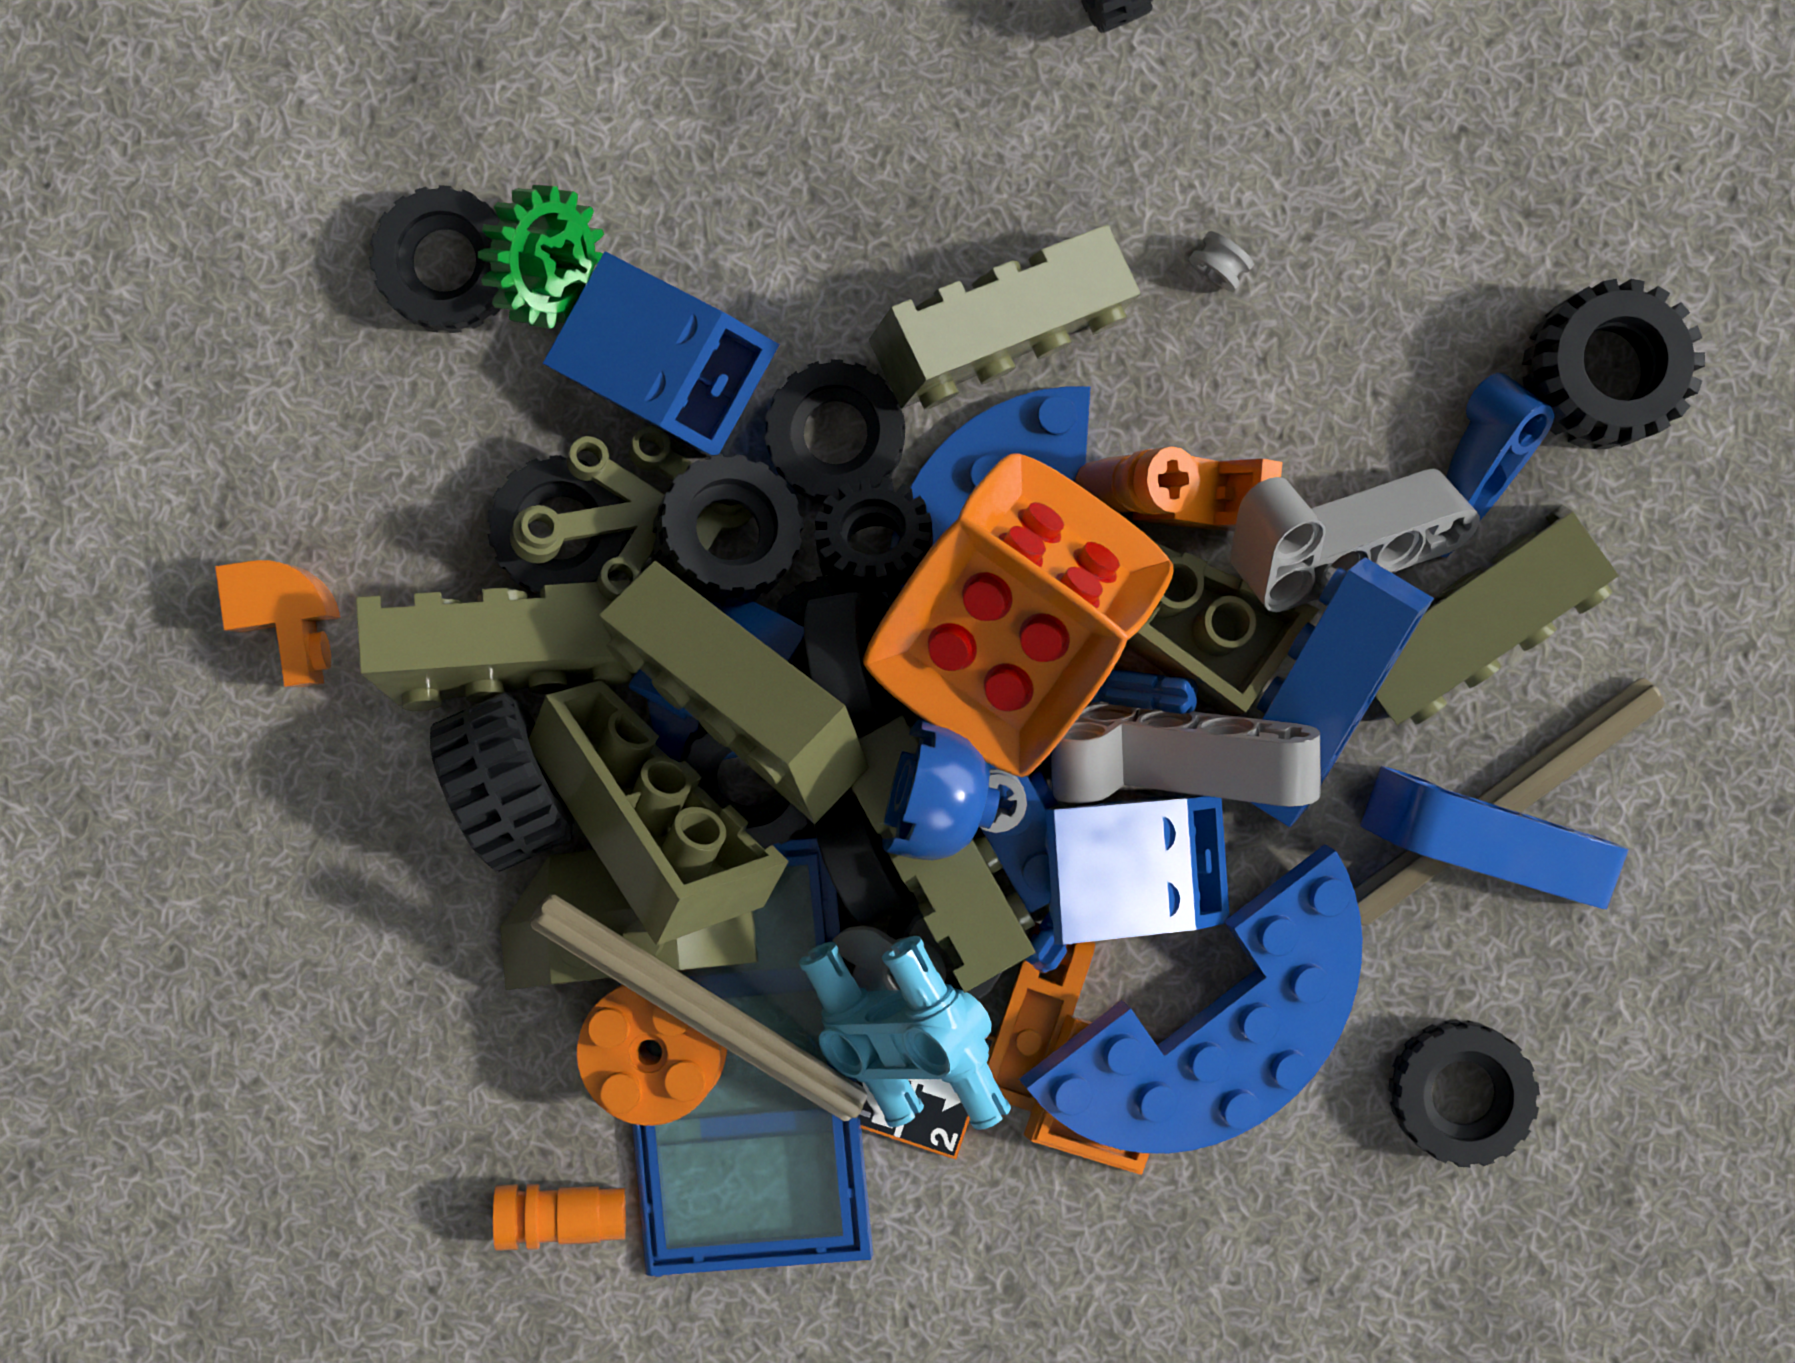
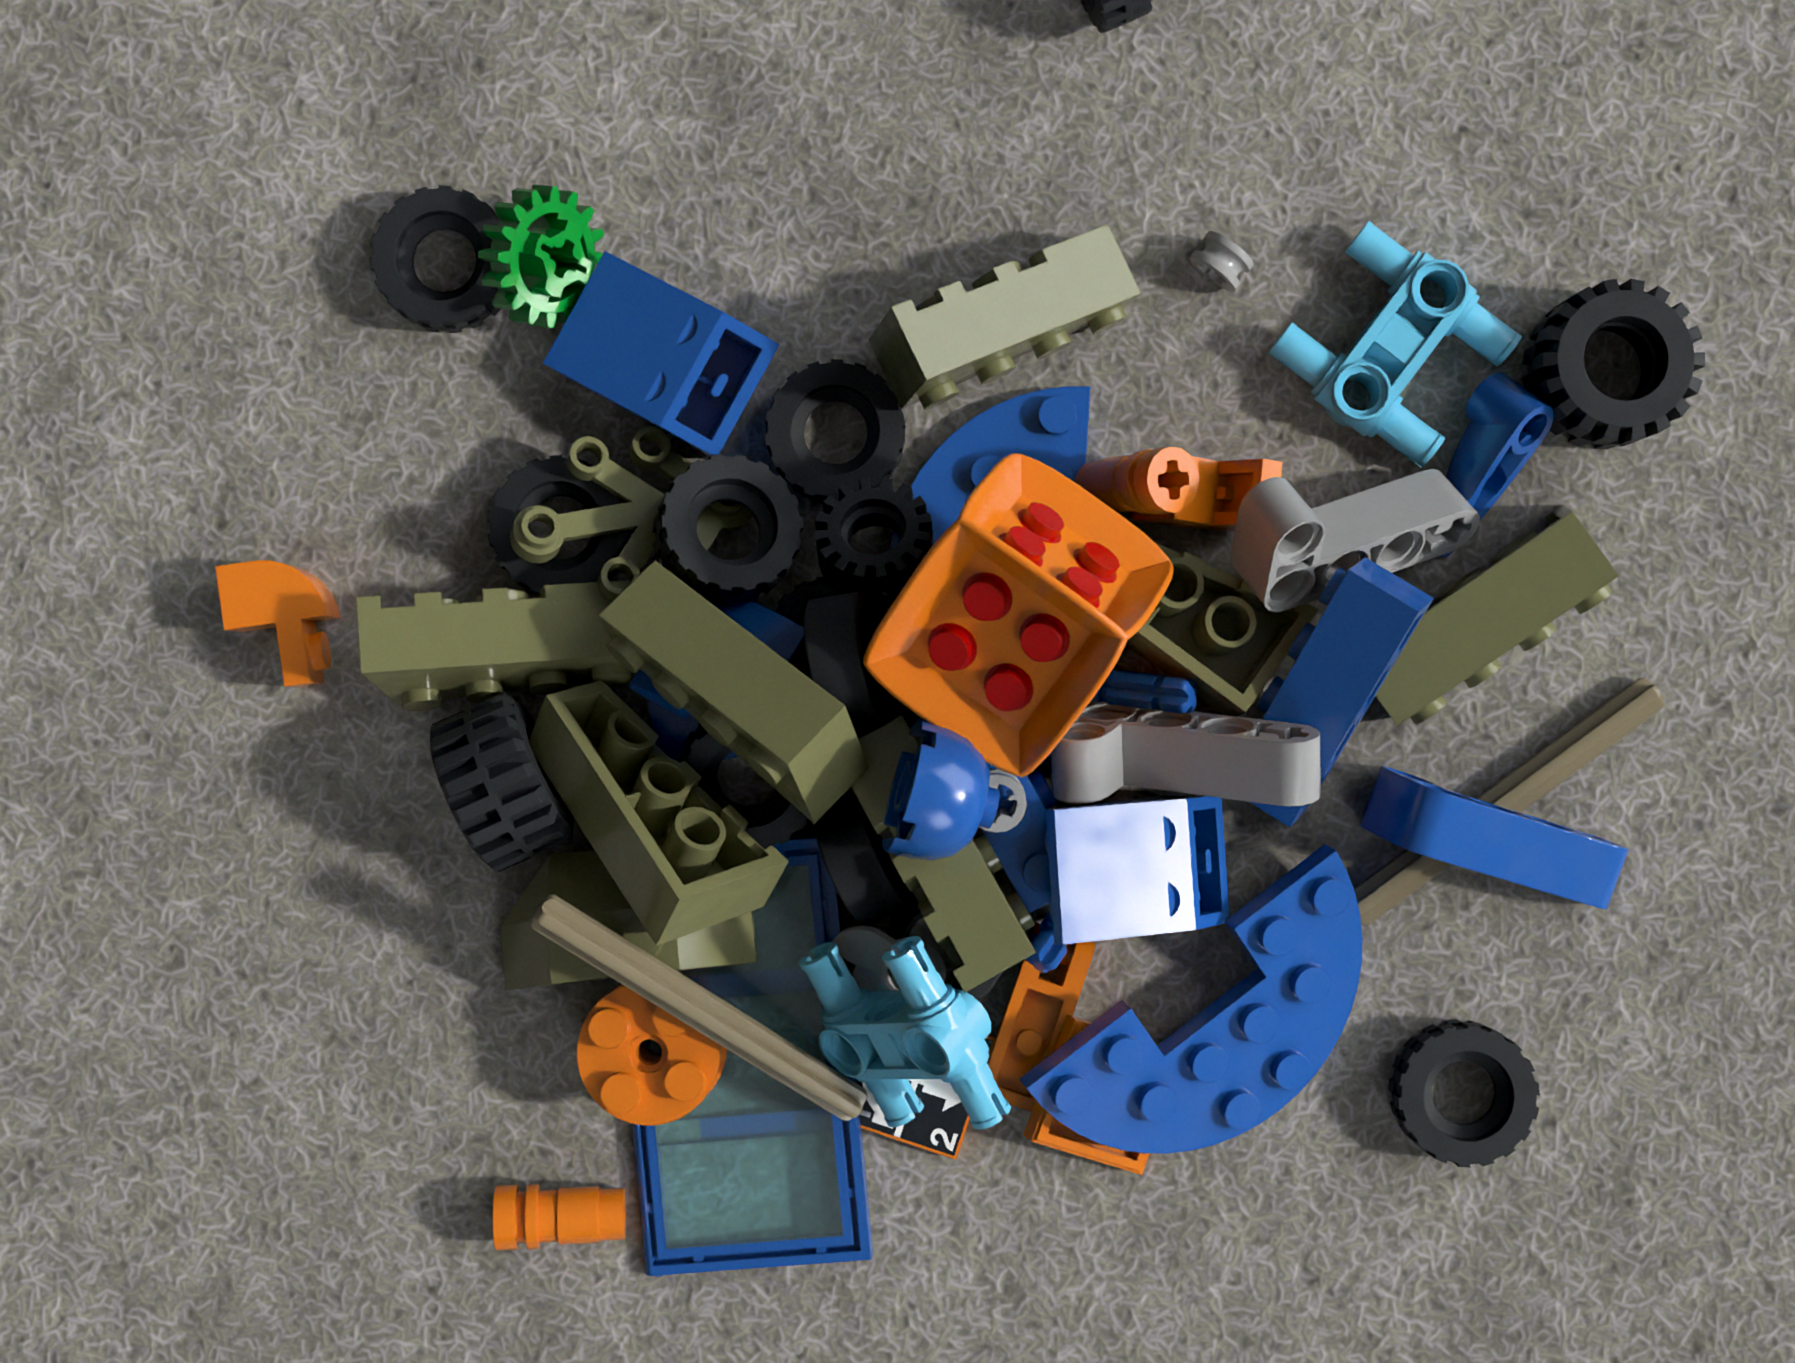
(1395, 343): none -> medium azure piece

